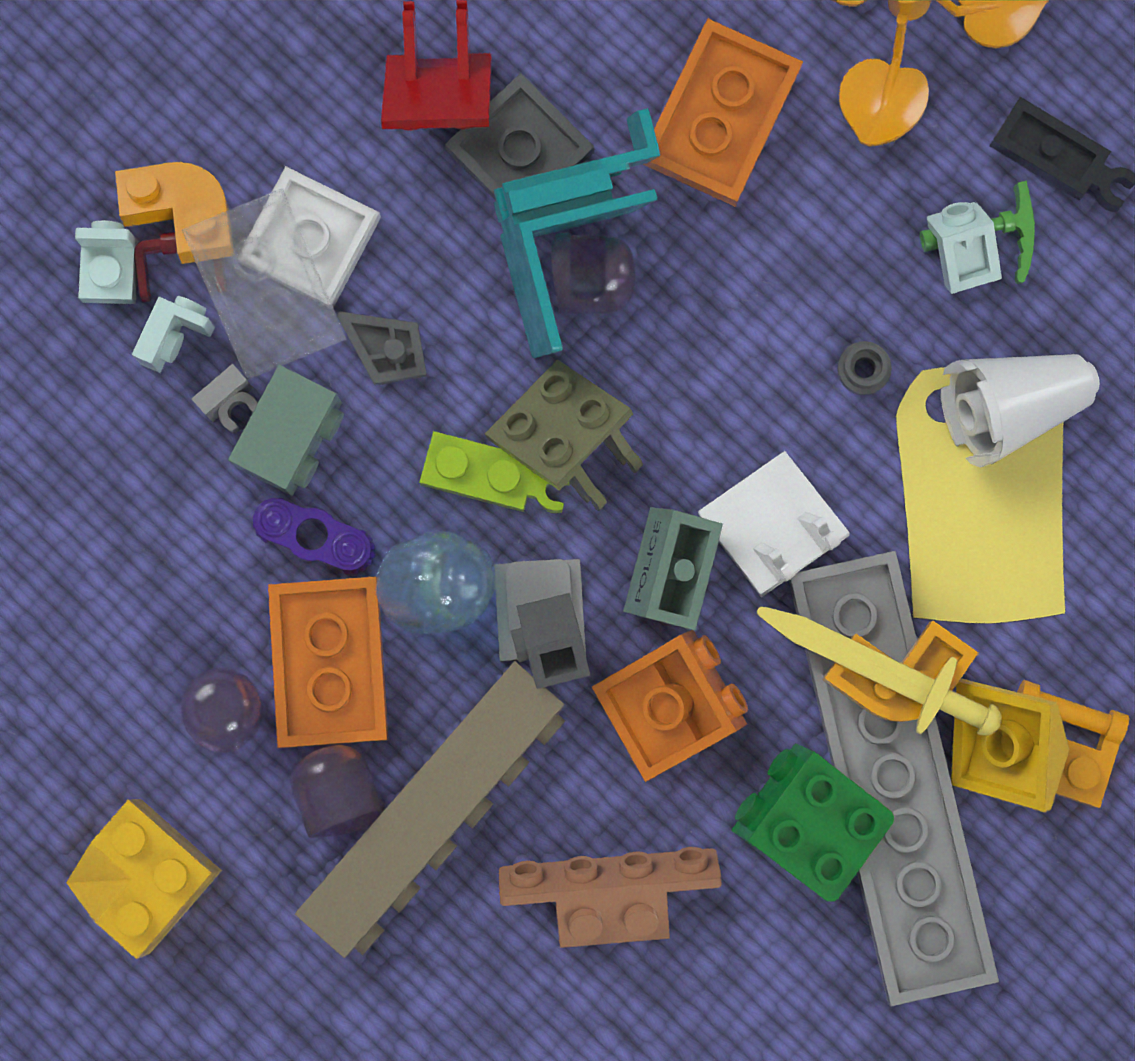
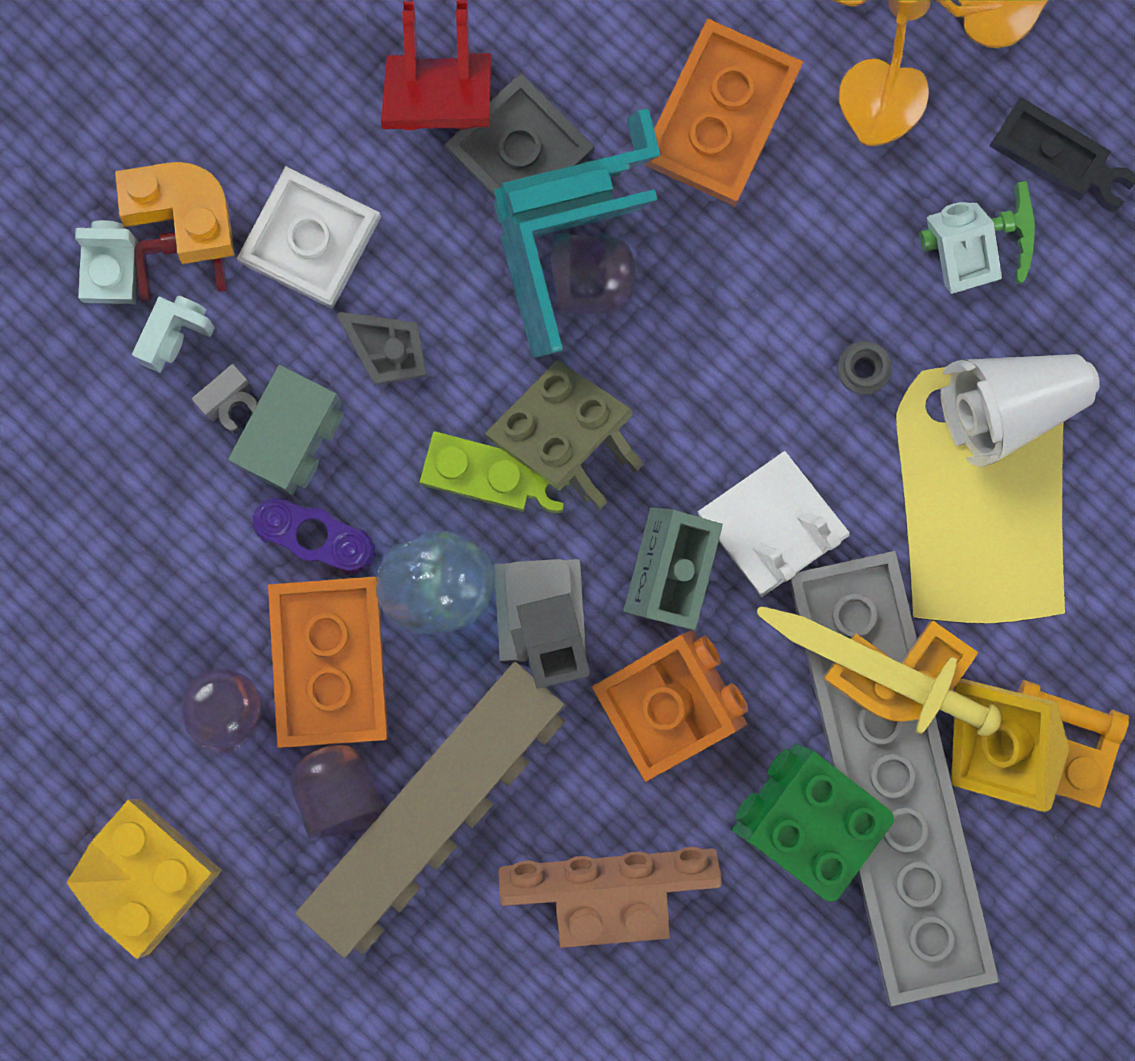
(264, 283): clear tile -> none

